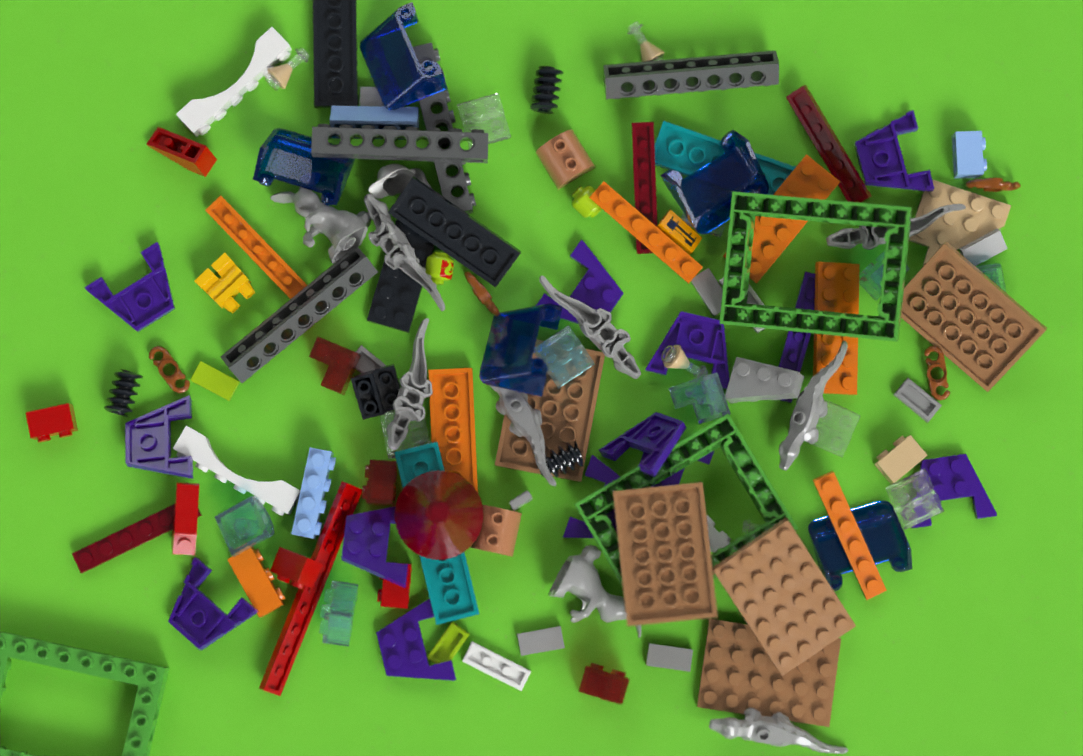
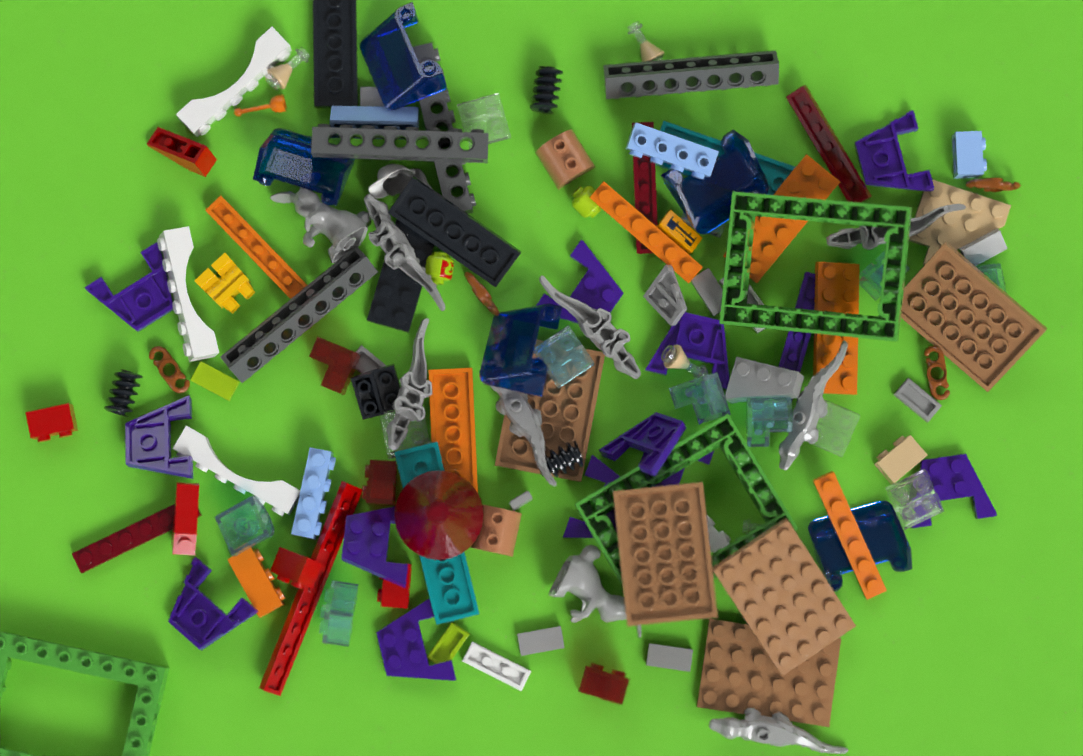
(198, 337): none -> white arch
(277, 104): none -> orange hinge
(666, 296): none -> light grey wing
(672, 150): none -> light blue brick
(767, 416): none -> clear light blue brick

